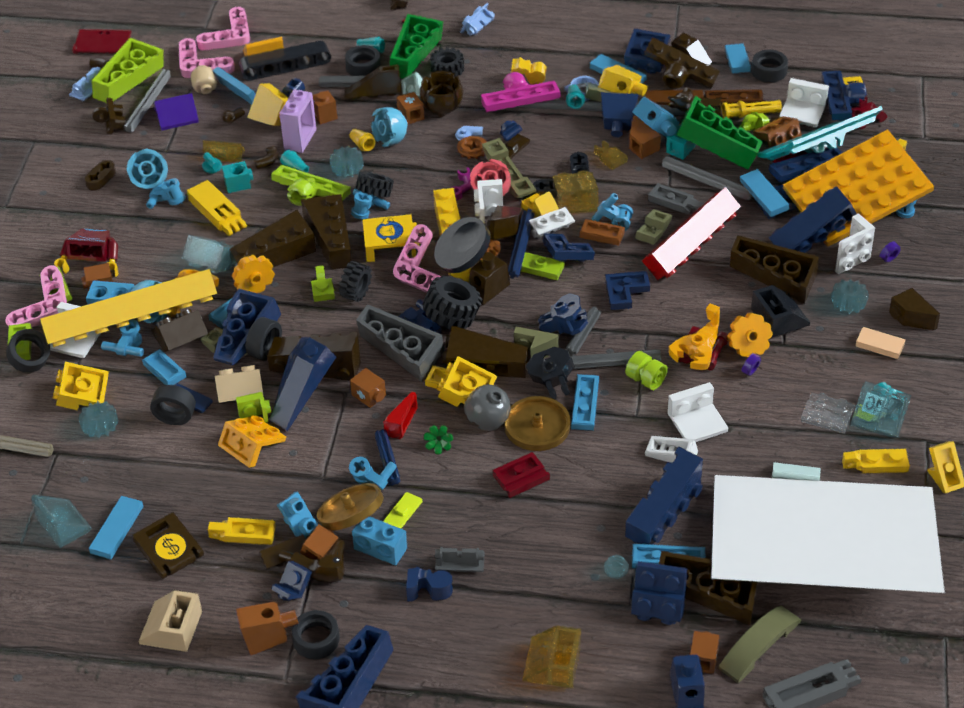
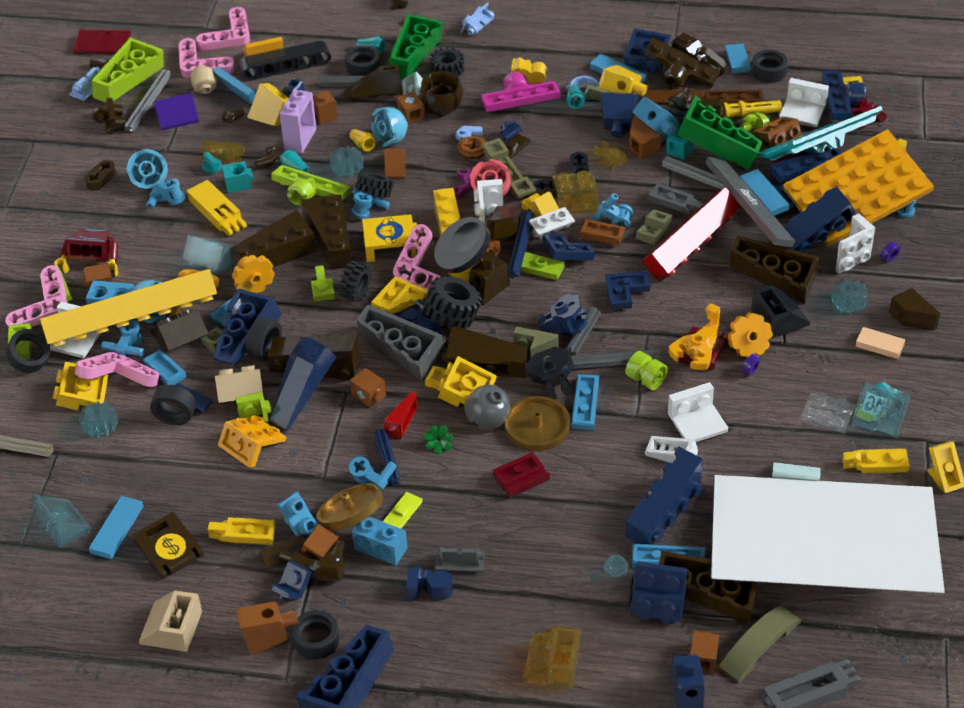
(118, 363): none -> bright pink beam
(395, 163): none -> dark orange slope
(398, 295): none -> yellow wing
(710, 59): none -> dark brown beam
(750, 202): none -> dark grey tile

